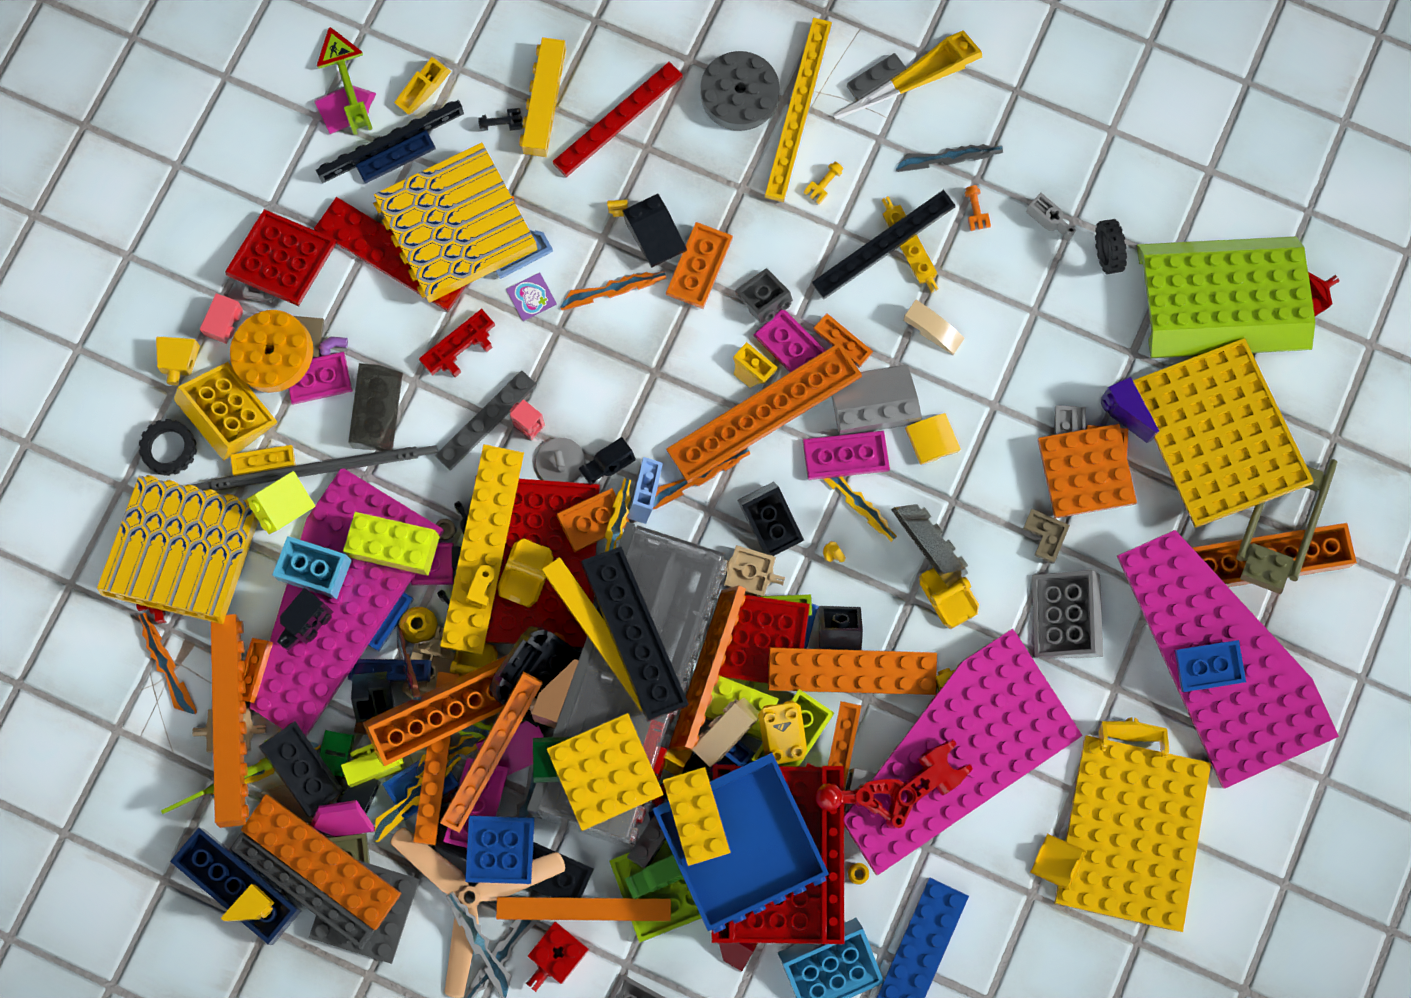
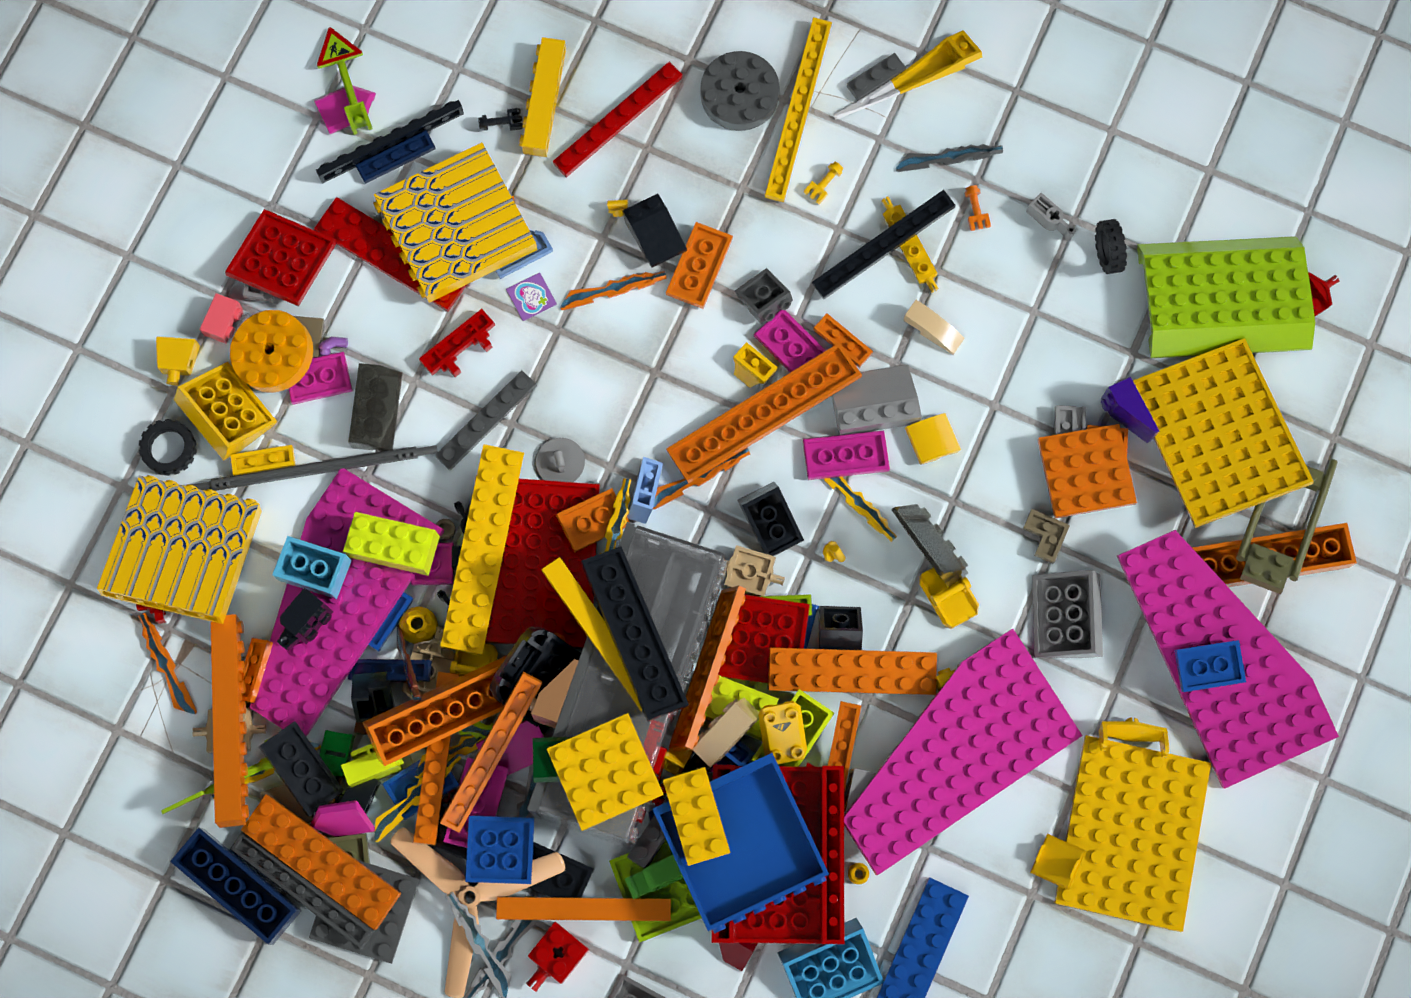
(249, 906): yellow slope -> none
(280, 503): neon yellow brick -> none
(422, 86): yellow slope -> none
(481, 581): yellow leg -> none
(523, 572): yellow shield -> none
(526, 419): coral brick -> none
(608, 461): black piece -> none
(935, 774): red piece -> none

